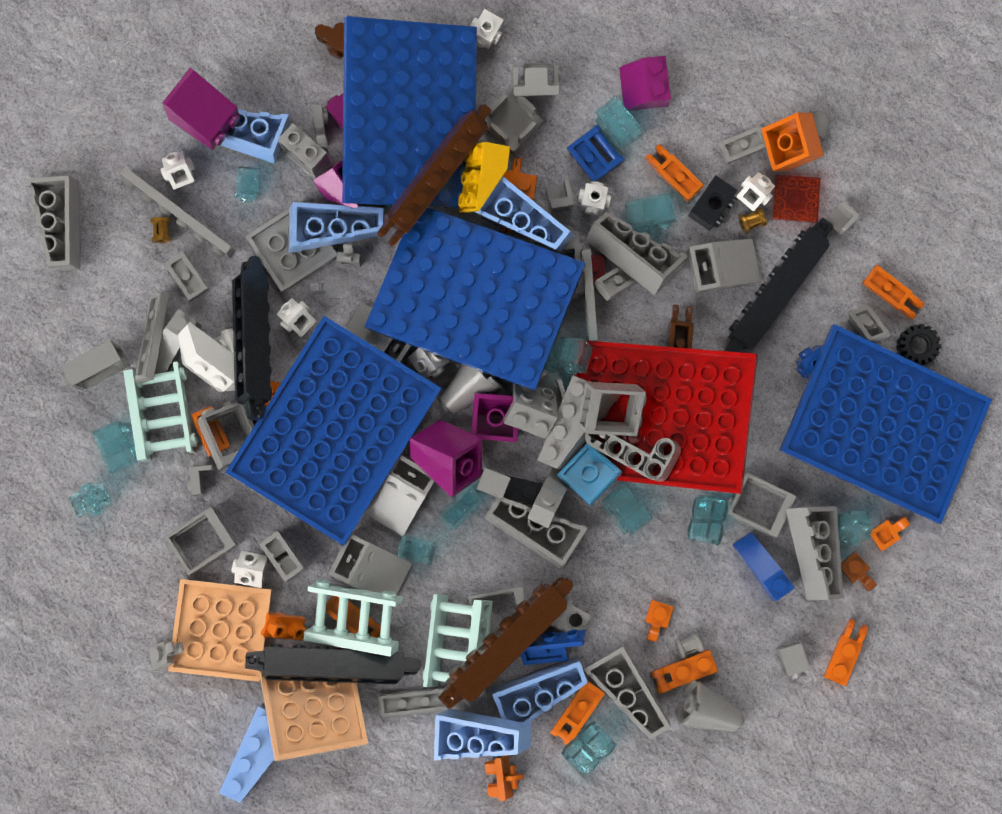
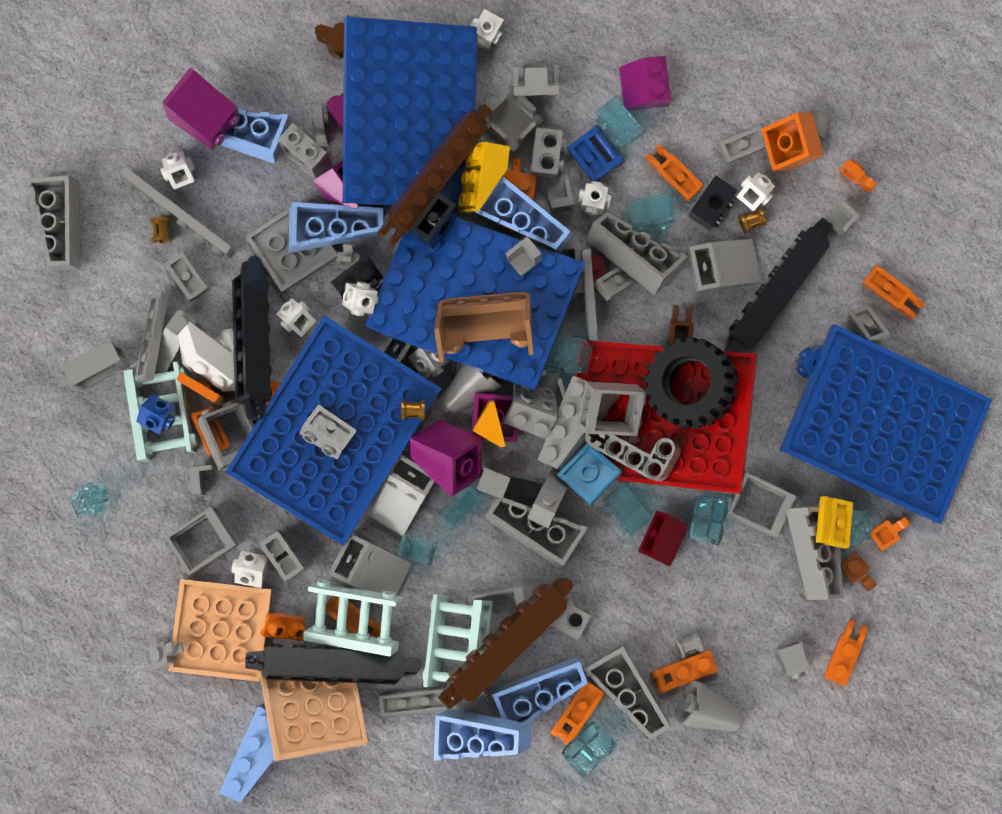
(115, 446): clear light blue brick -> none
(156, 414): none -> blue brick
(203, 388): none -> orange plate
(247, 183): clear light blue bracket -> none
(327, 432): none -> light grey bracket
(360, 298): none -> white brick
(361, 271): none -> black plate
(412, 409): none -> pearl gold bush
(435, 220): none -> black brick
(484, 319): none -> medium nougat windscreen
(489, 425): none -> light orange slope
(506, 777): orange hips -> none
(524, 256): none -> light grey panel
(542, 153): none -> light grey brick
(553, 647): blue bracket -> none
(658, 616): orange plate -> none
(663, 372): none -> black tyre
(663, 538): none -> dark red brick
(763, 567): blue slope -> none
(796, 198): clear red plate -> none
(834, 522): none -> yellow plate
(854, 173): none -> orange plate
(925, 333): black tyre -> none

